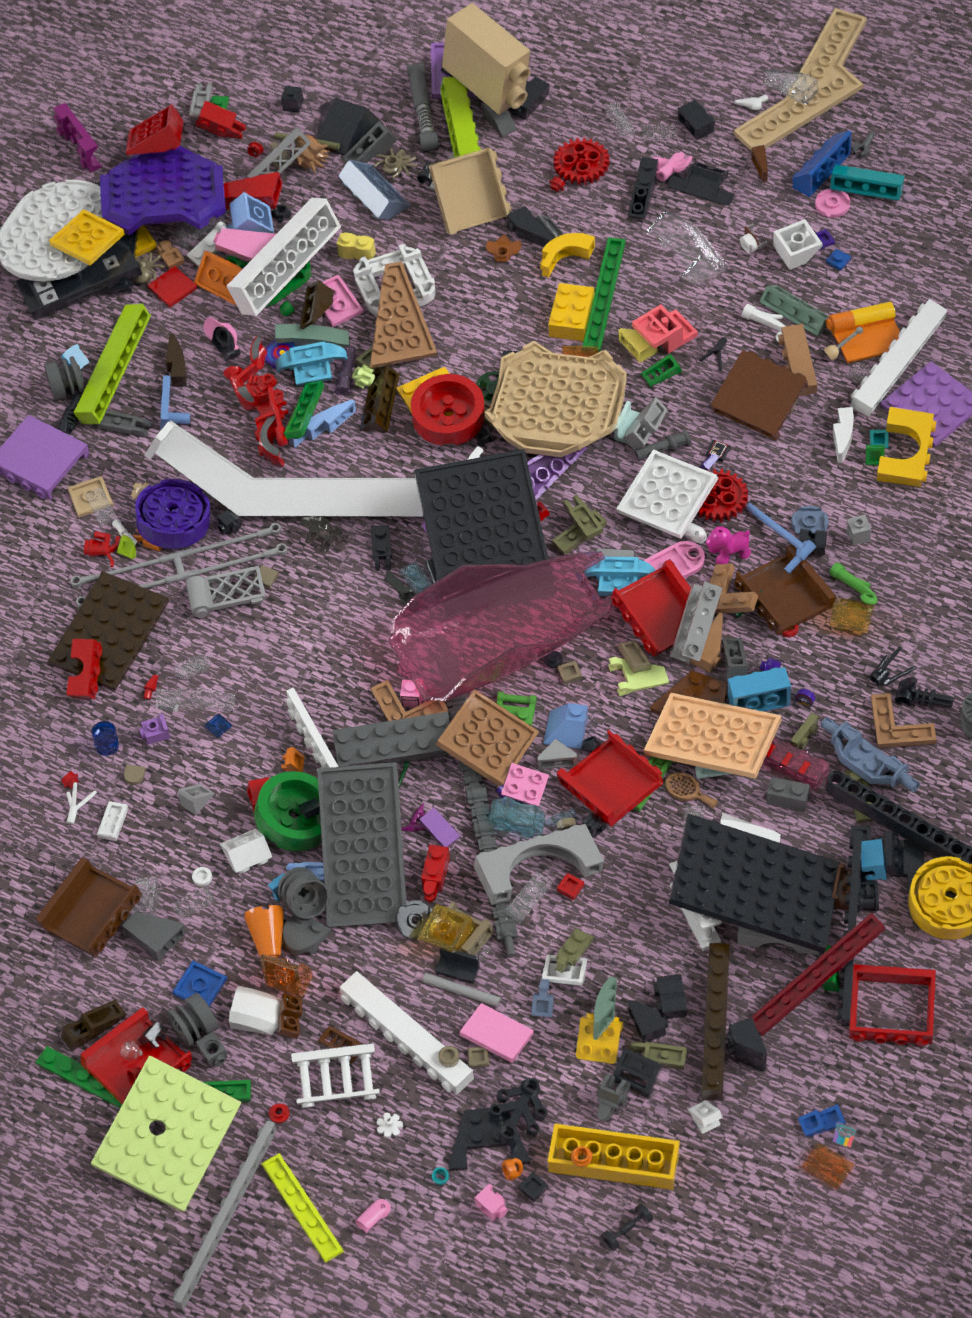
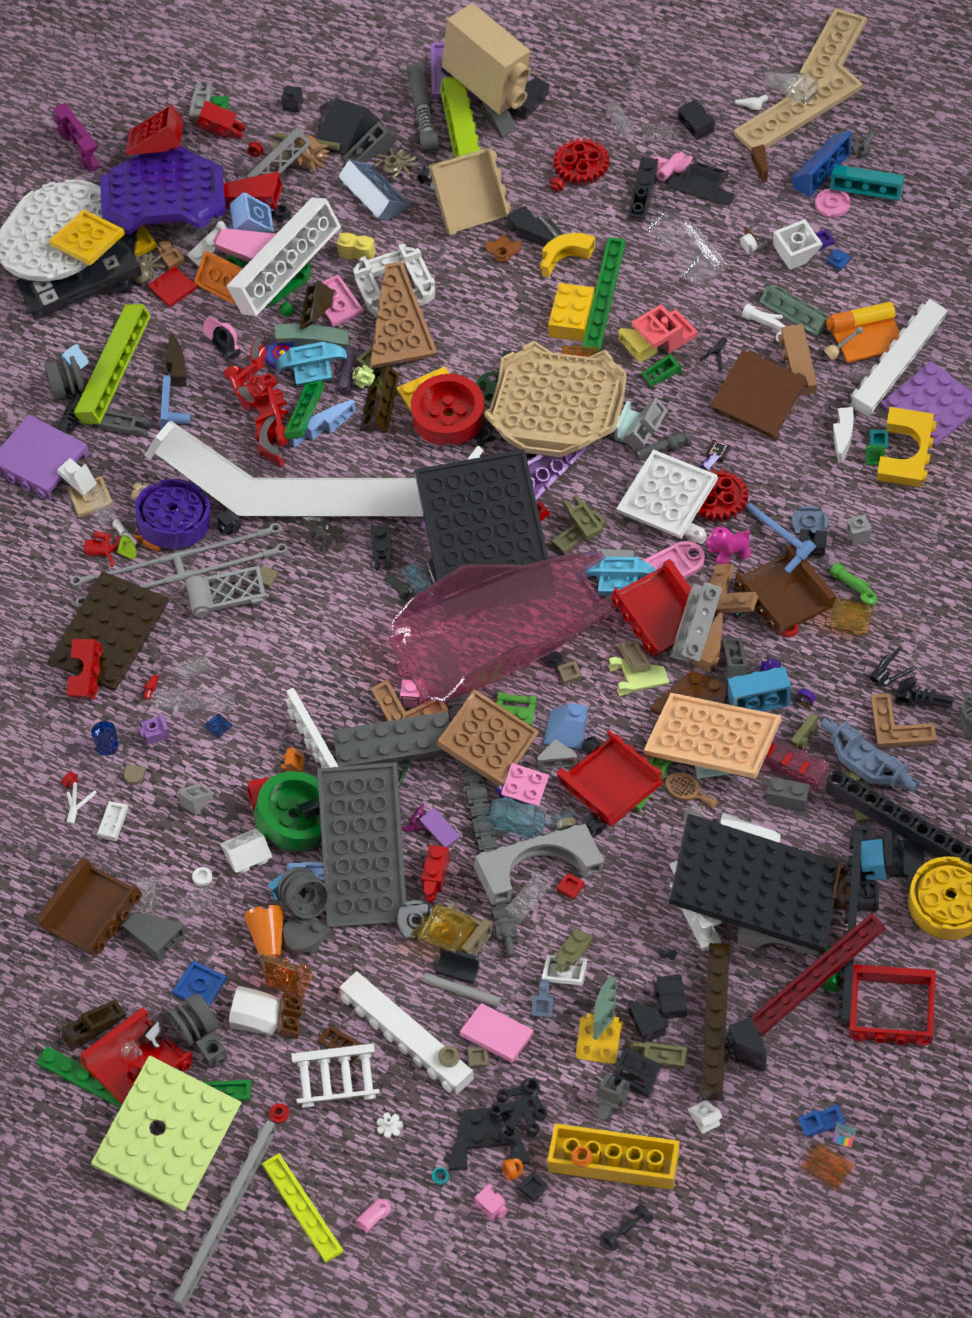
(77, 476): none -> white slope
(666, 952): none -> black piece

